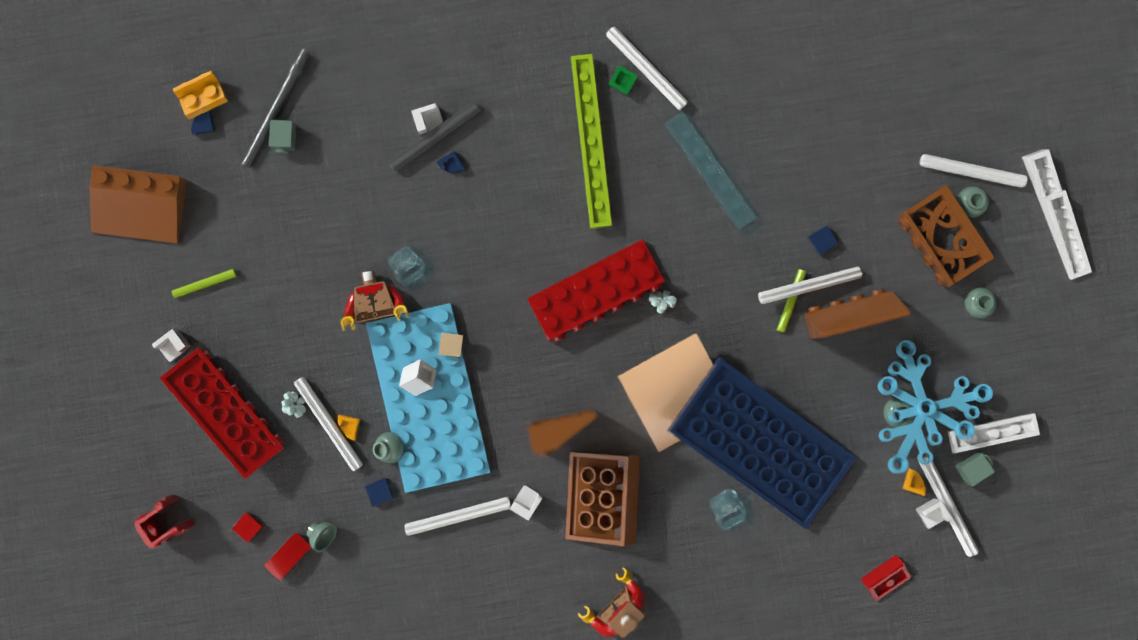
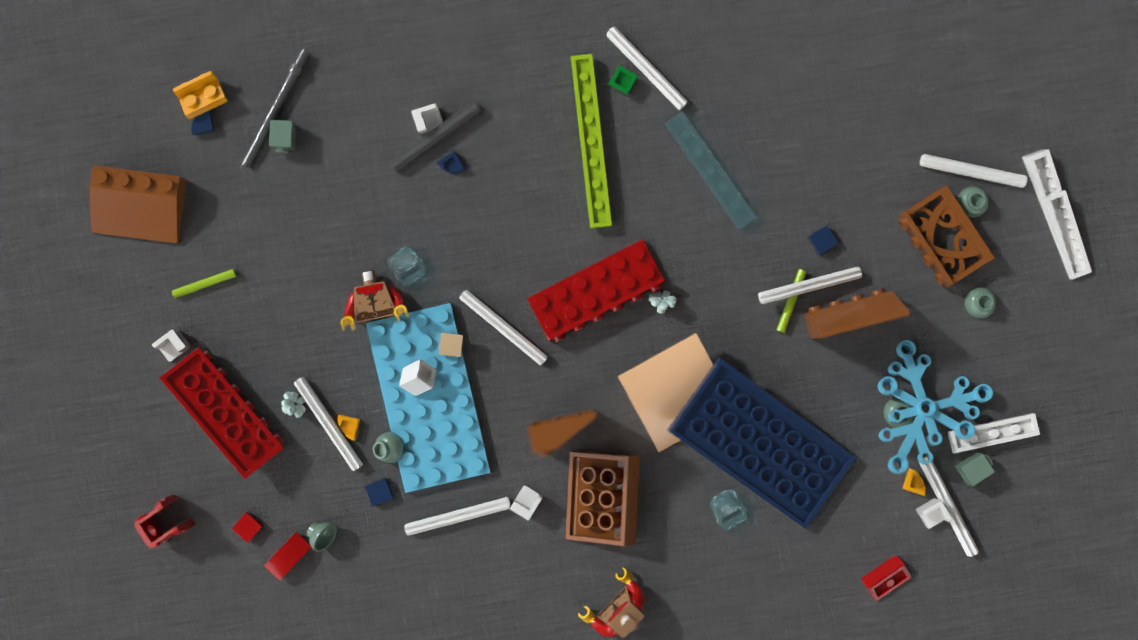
(503, 327): none -> white axle

